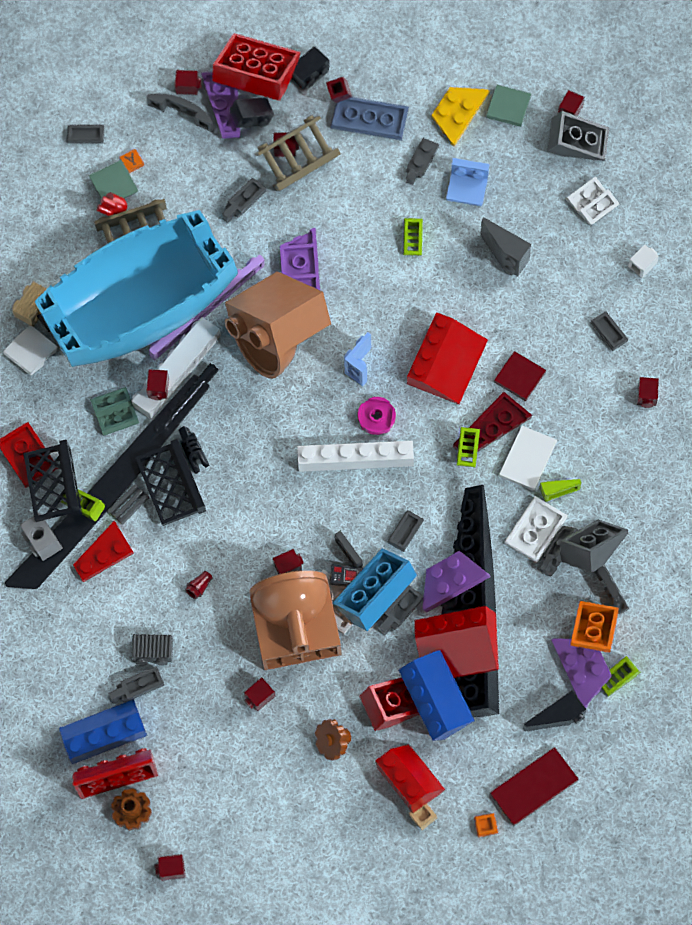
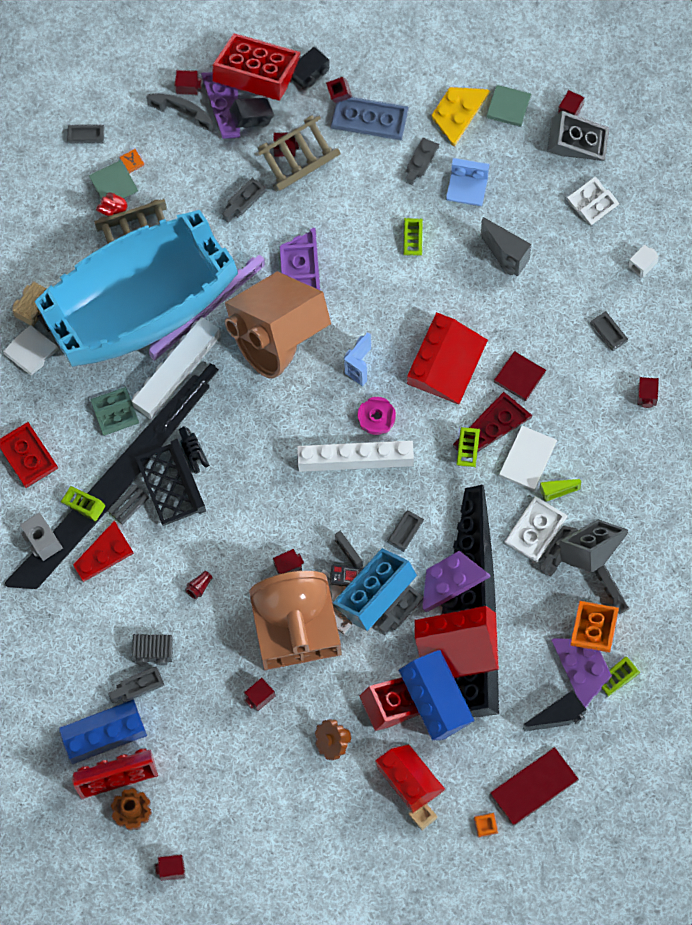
(69, 481): black fence -> none
(157, 384): dark red brick -> none

